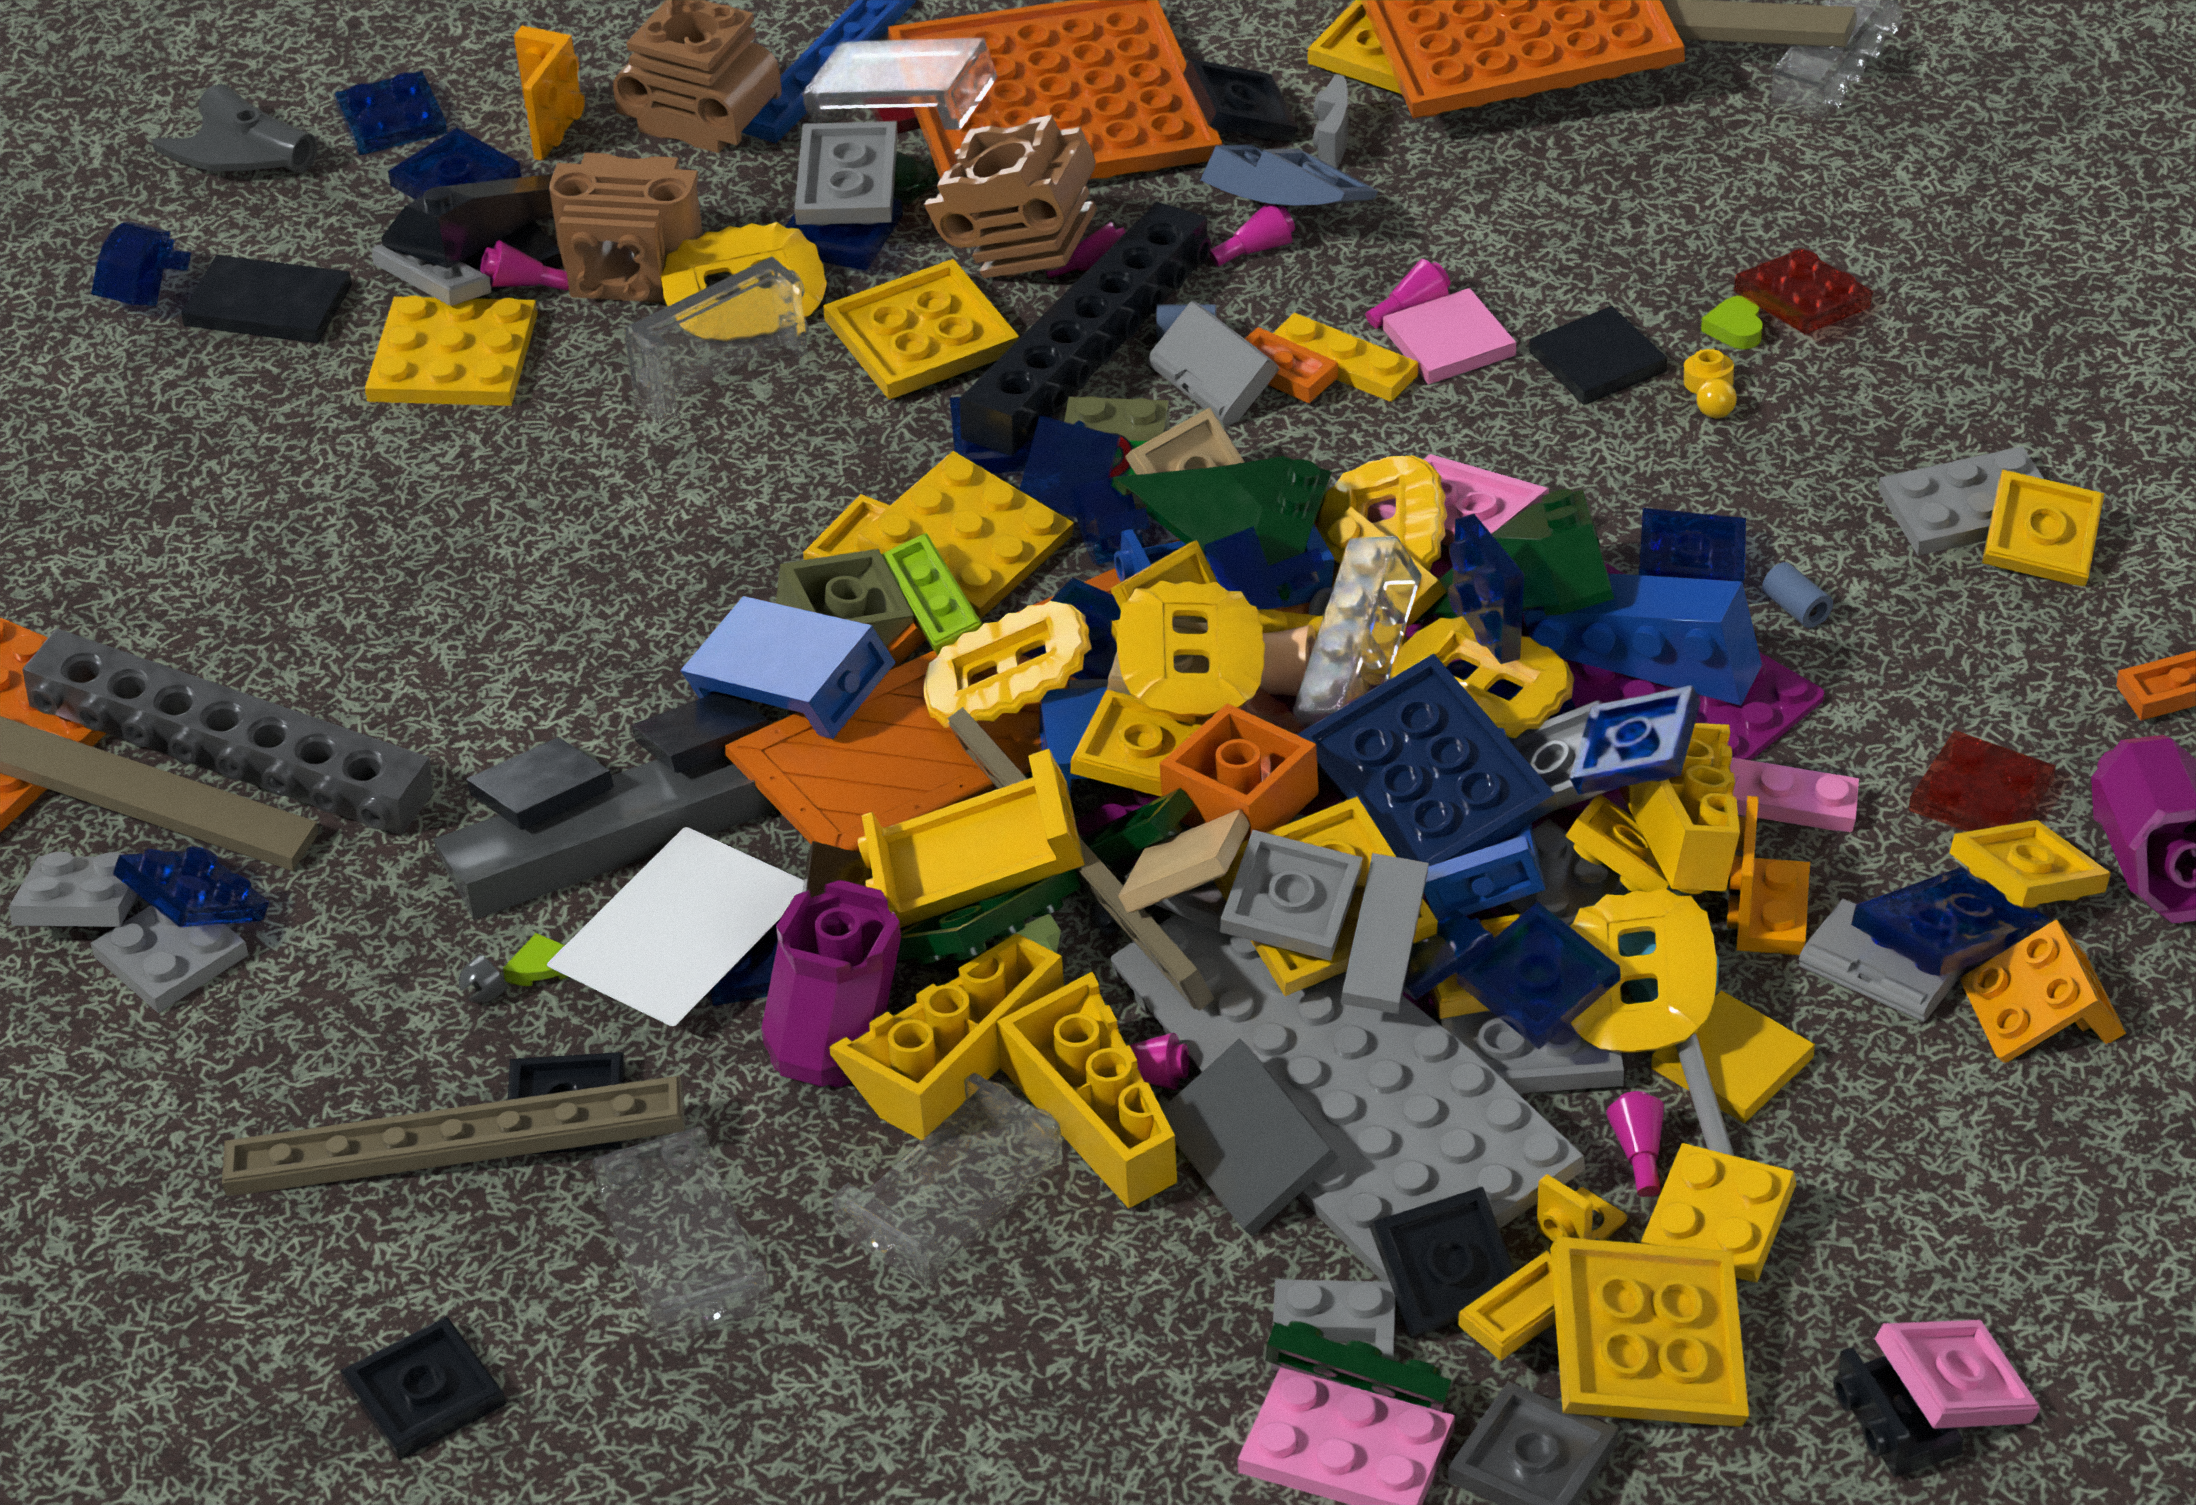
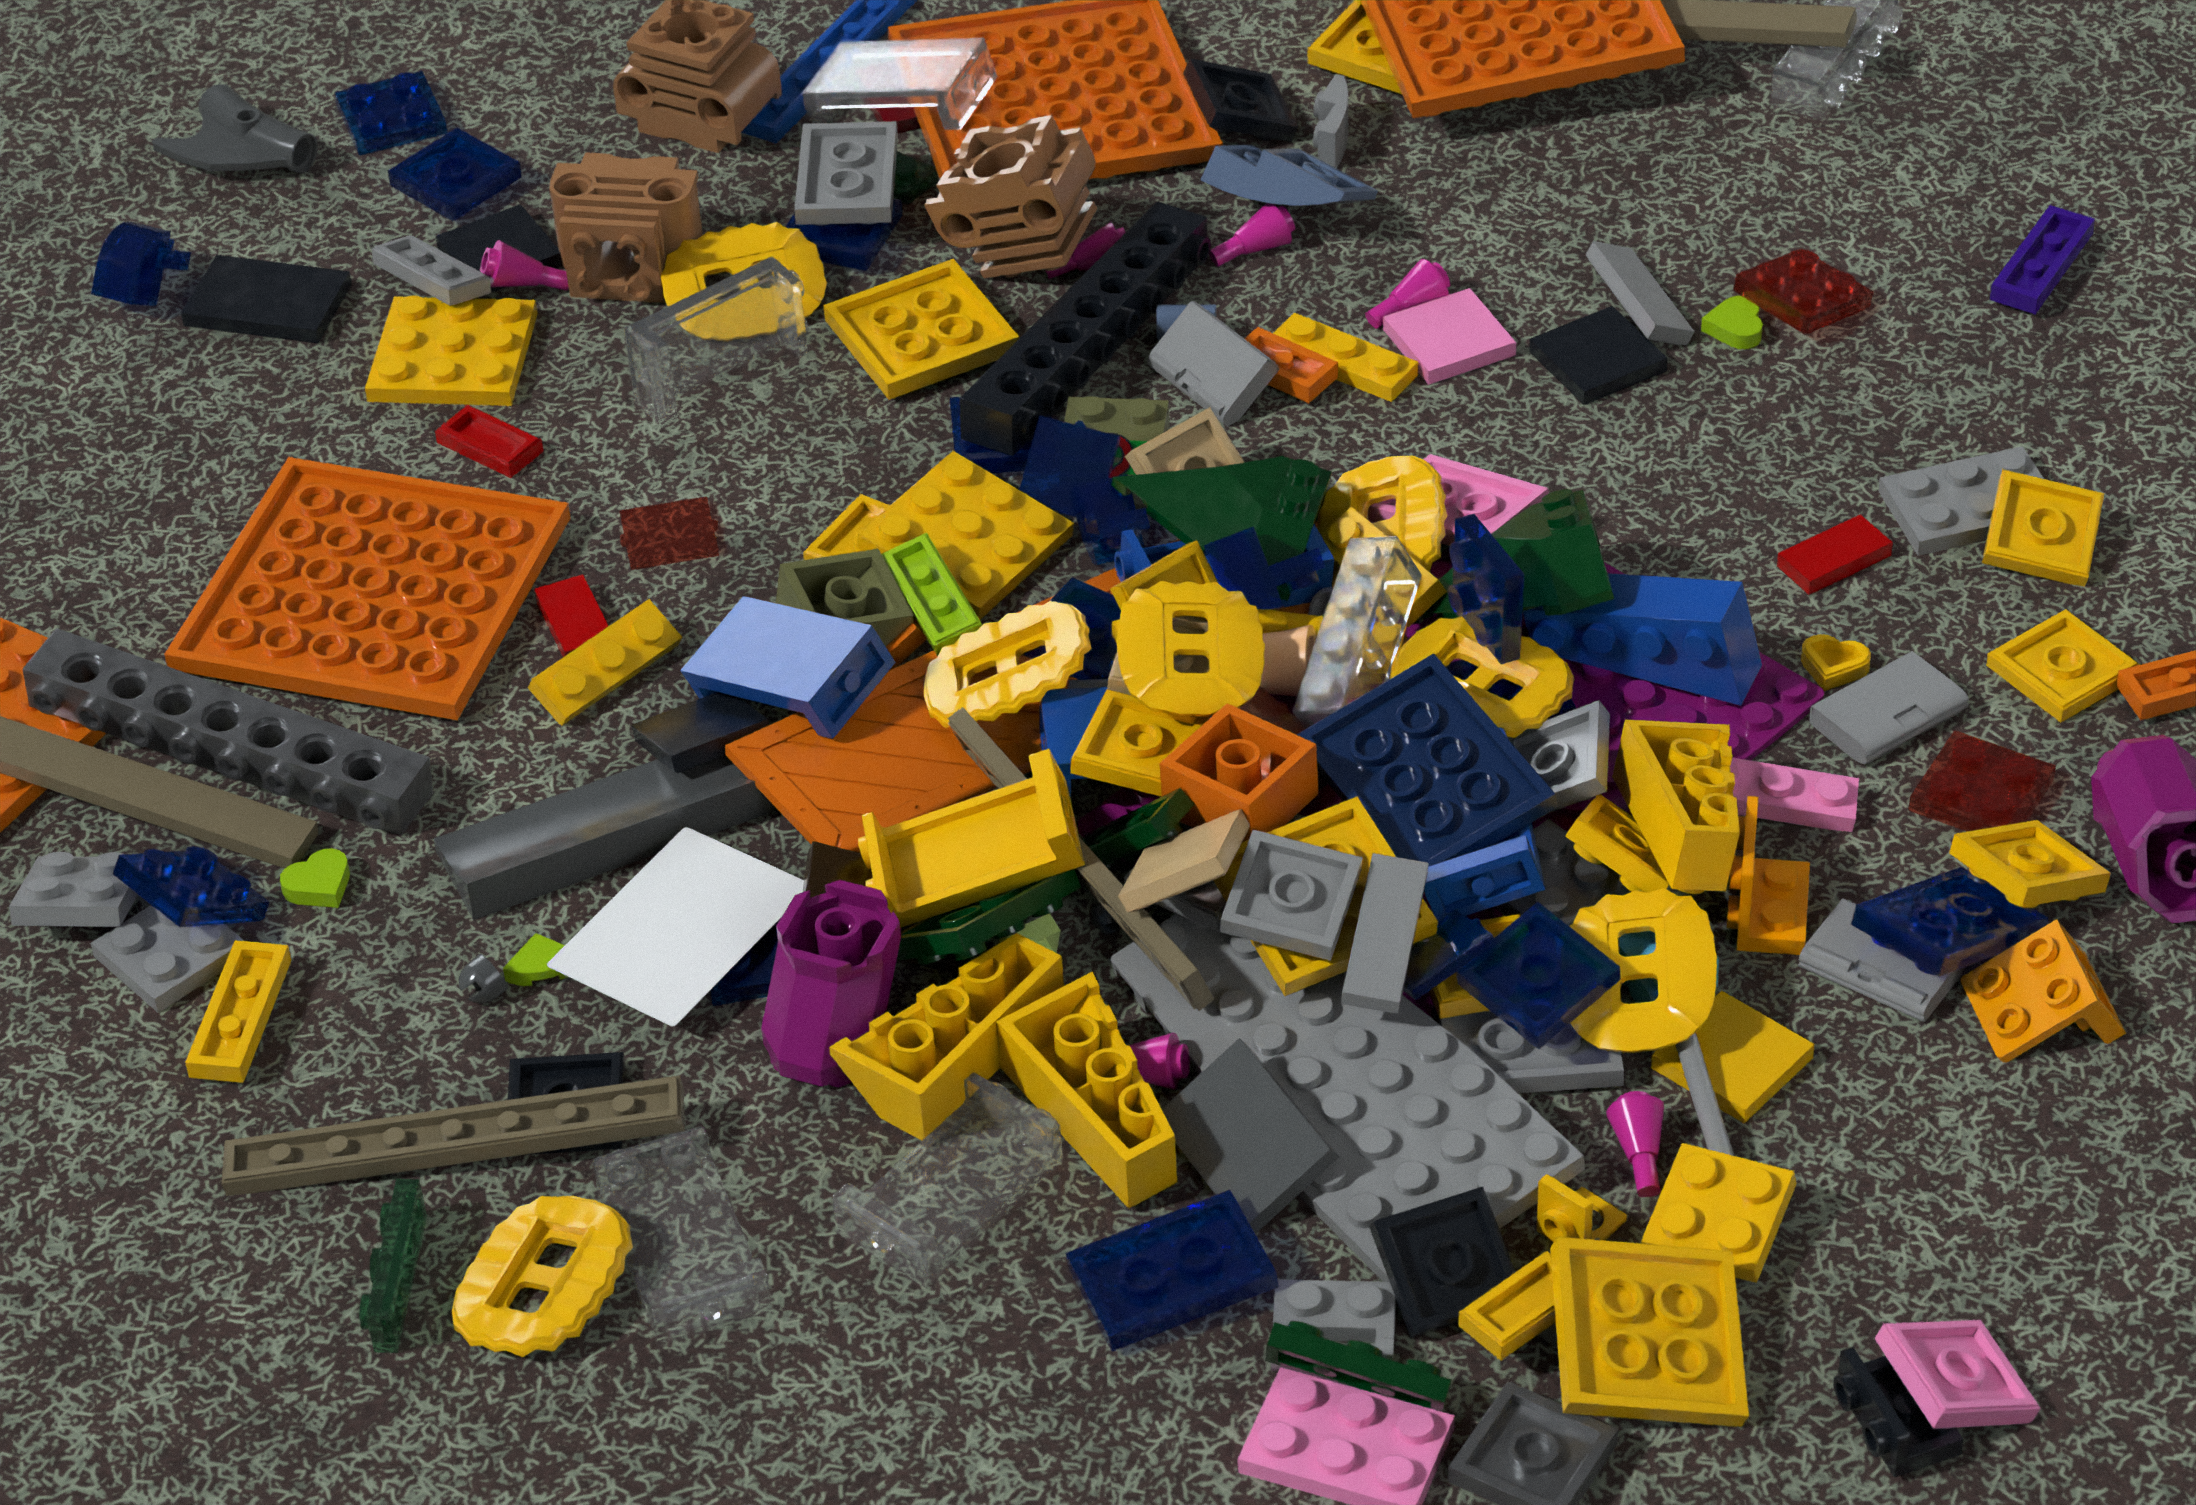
(238, 1011): none -> yellow plate
(318, 880): none -> lime tile
(369, 588): none -> orange plate
(394, 1266): none -> clear green plate
(423, 1387): black tile -> none
(466, 218): black wedge -> none
(489, 441): none -> red tile
(509, 1264): none -> yellow piece
(540, 783): black tile -> none
(548, 85): light orange bracket -> none
(570, 612): none -> red tile
(604, 662): none -> yellow plate
(669, 533): none -> clear red piece
(1171, 1270): none -> clear blue plate
(1635, 740): clear blue plate -> none
(1639, 293): none -> light grey tile
(1692, 545): clear blue plate -> none
(1712, 379): yellow plate -> none
(1797, 594): sand blue piece -> none
(1833, 661): none -> yellow tile
(1834, 554): none -> red tile
(1888, 708): none -> light grey piece
(2042, 259): none -> dark purple plate
(2060, 665): none -> yellow tile

